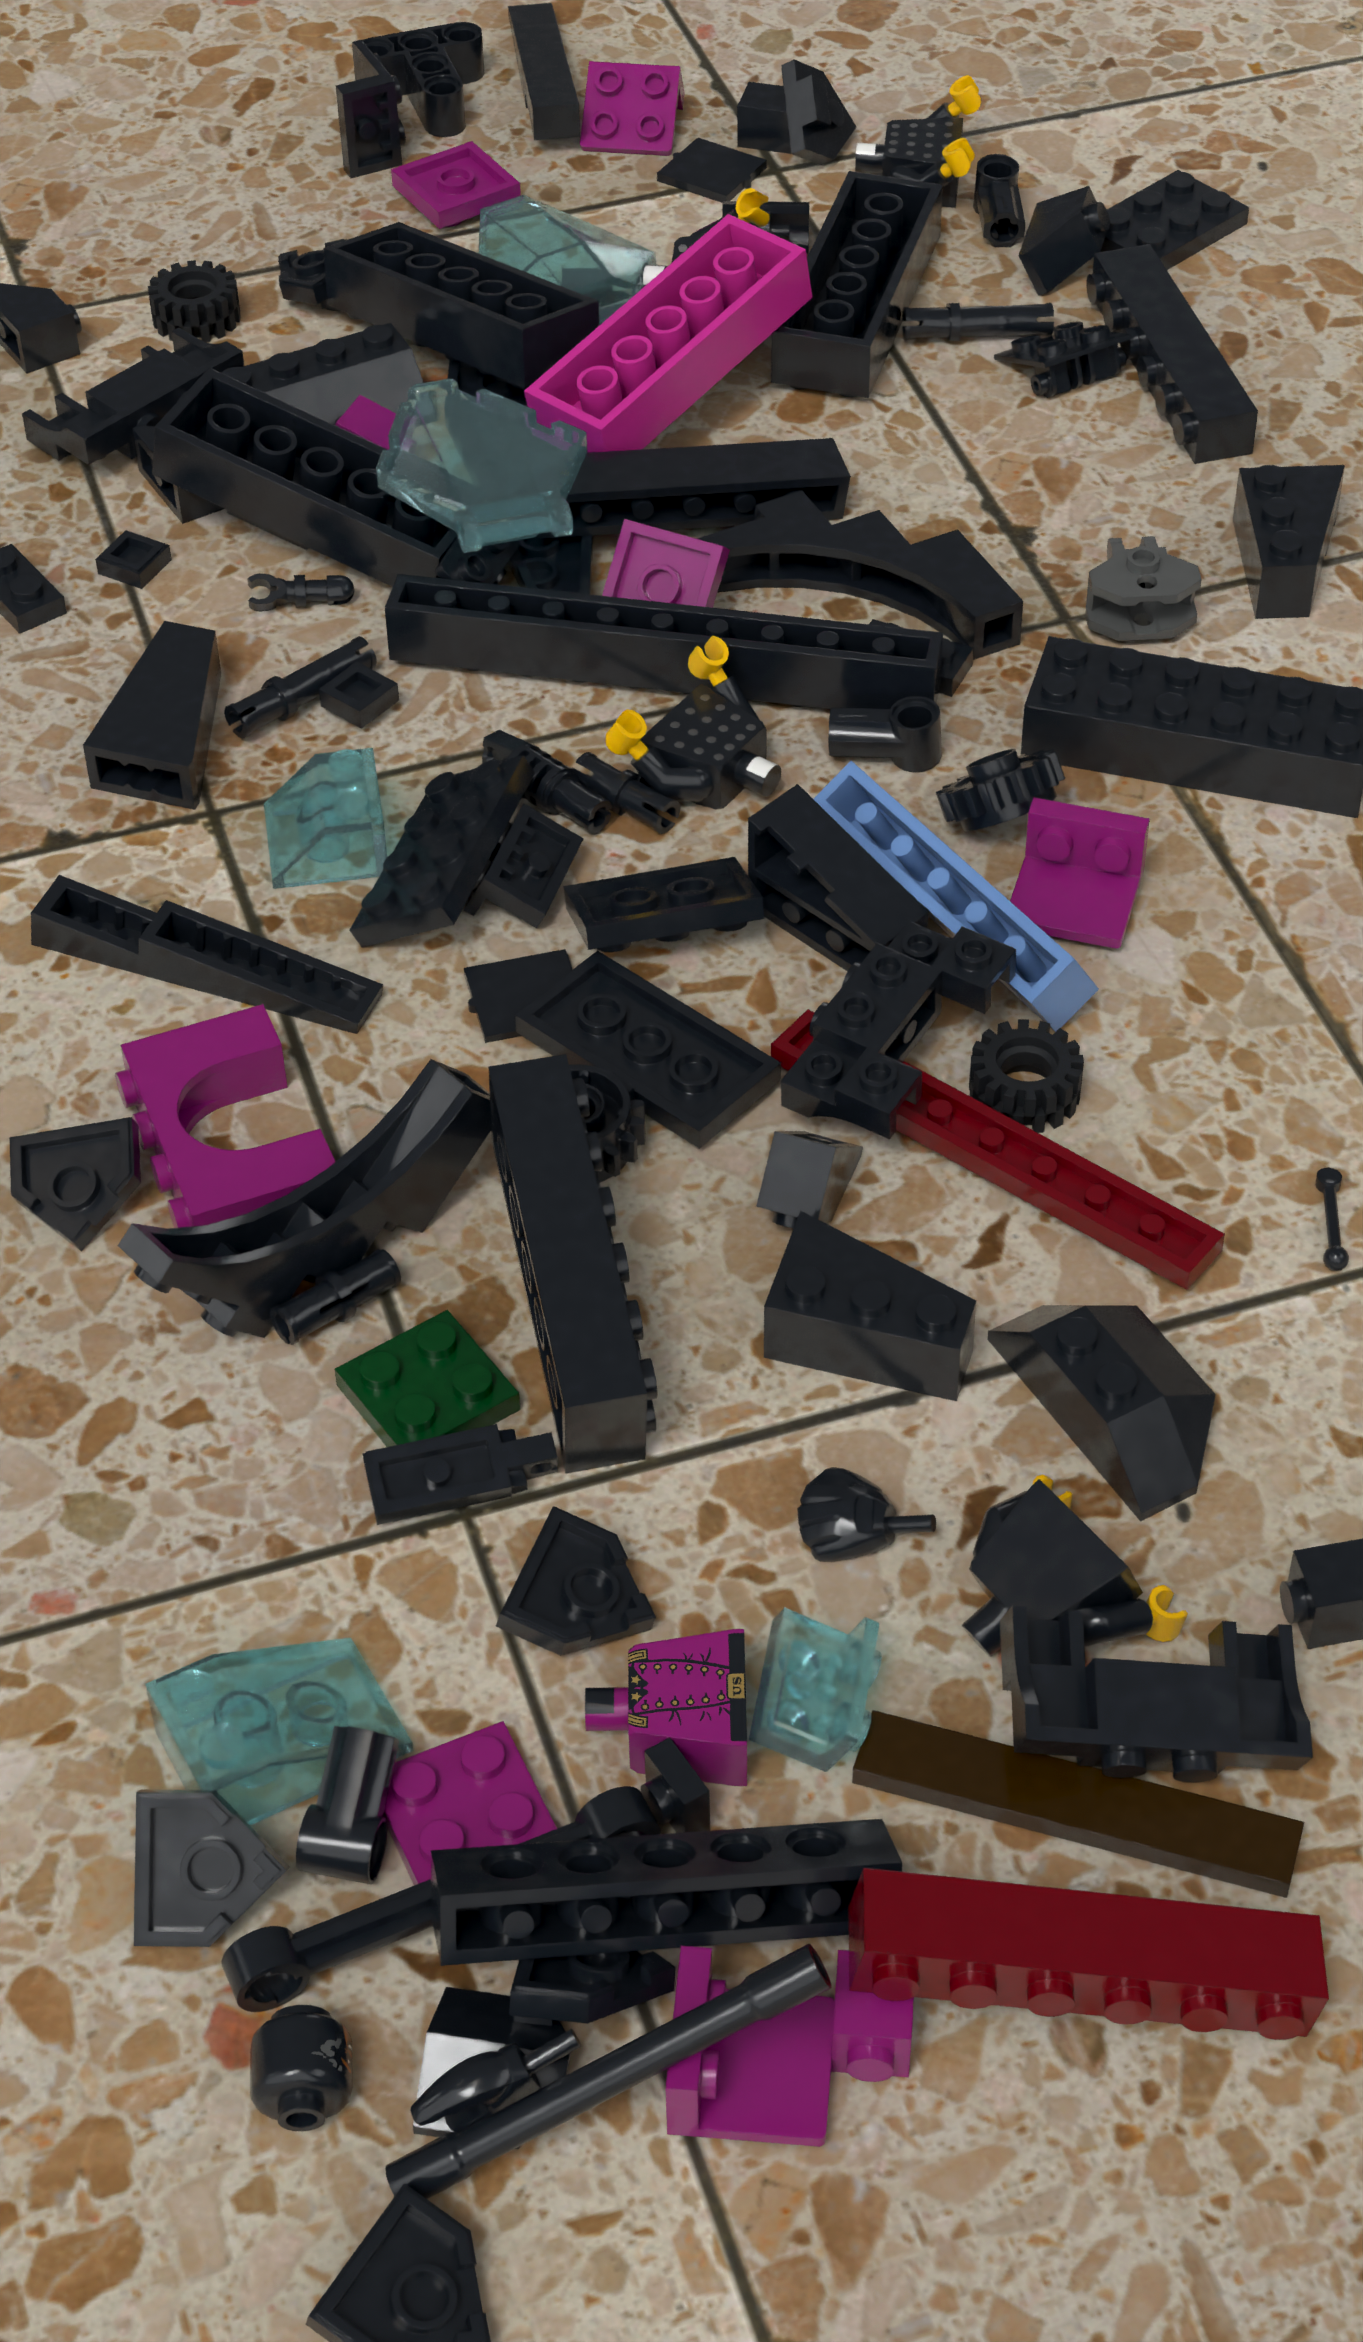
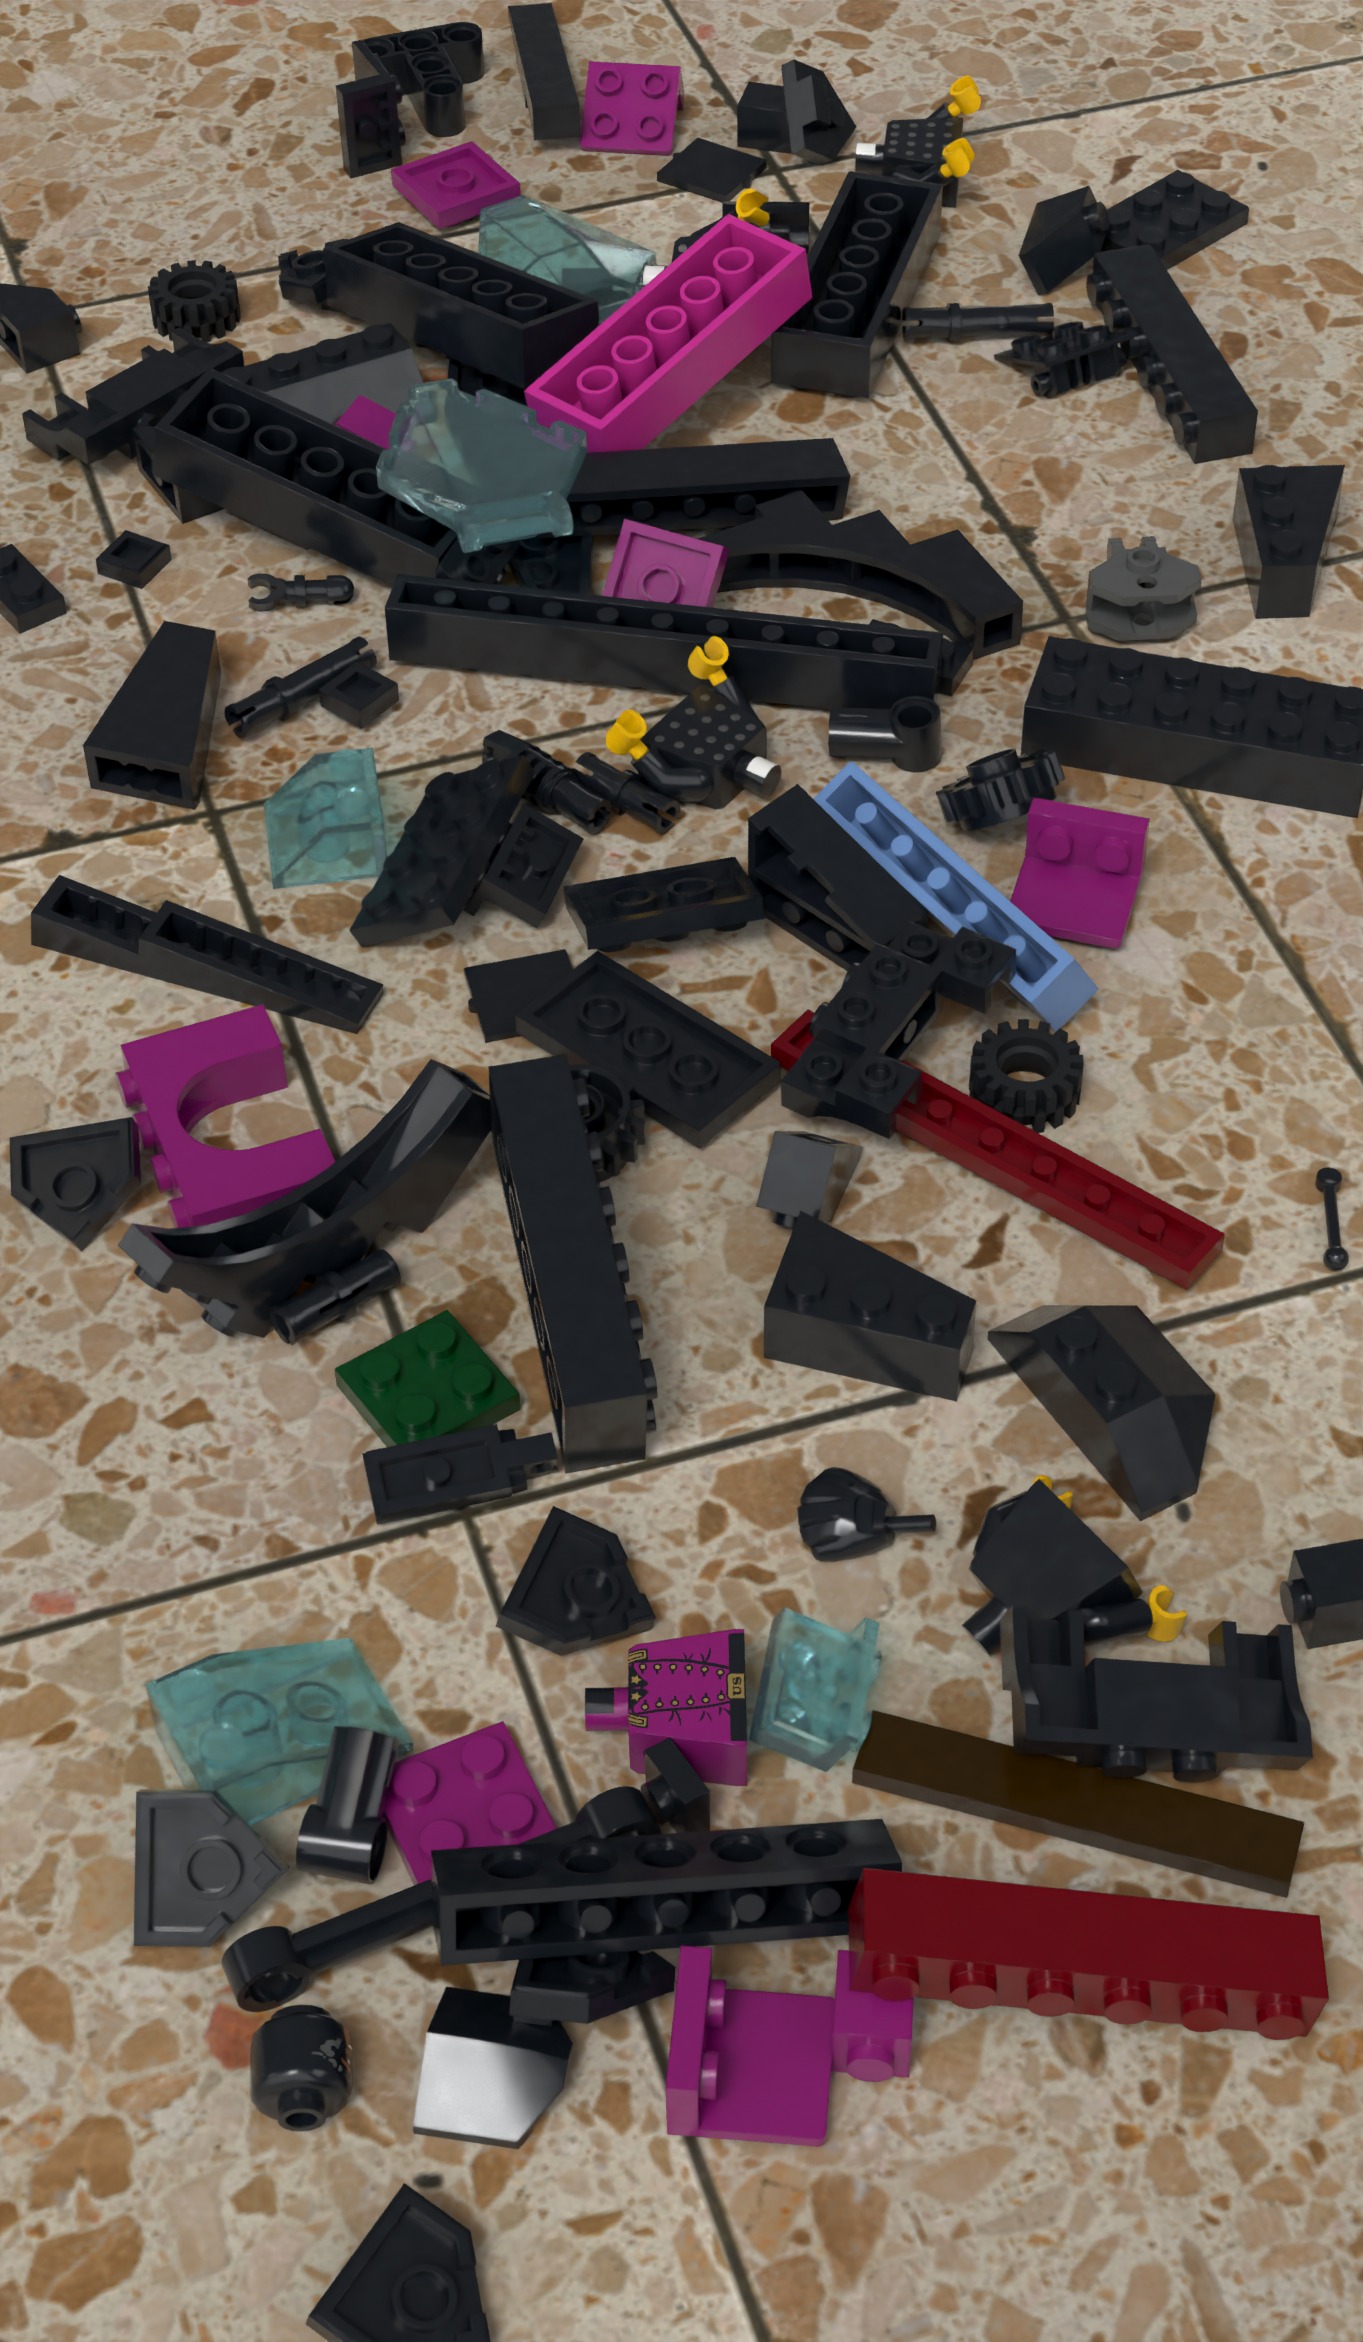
(488, 2083): black hand -> none
(756, 1999): black piece -> none
(999, 199): black piece -> none

